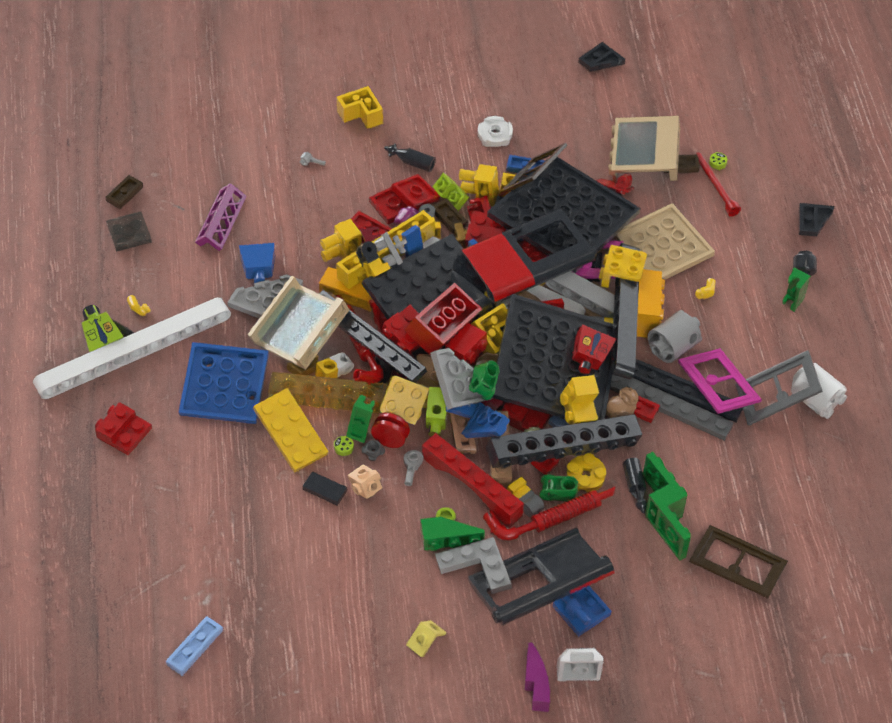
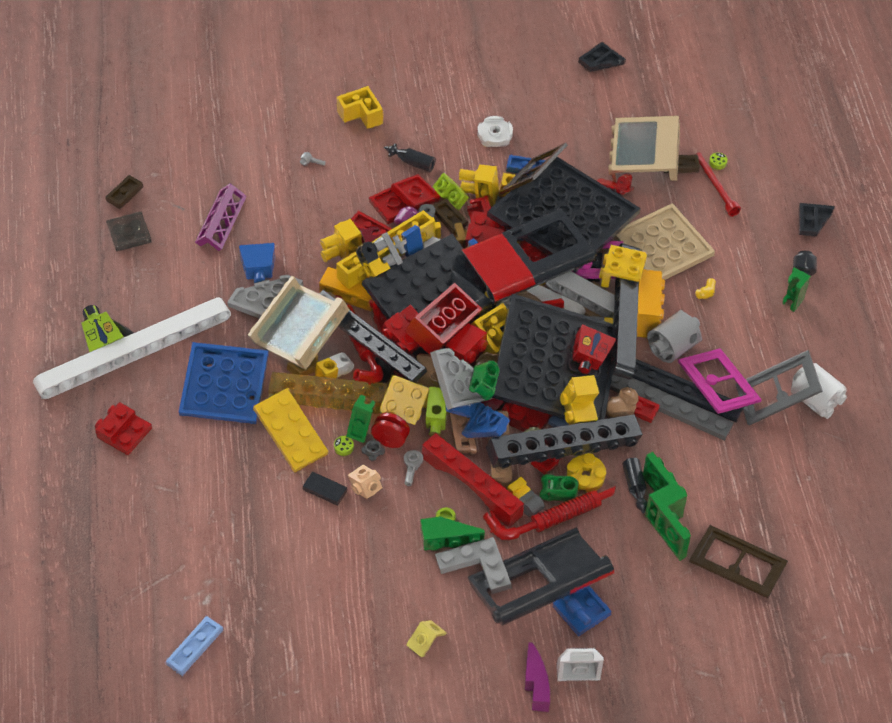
(133, 304): yellow arm -> none

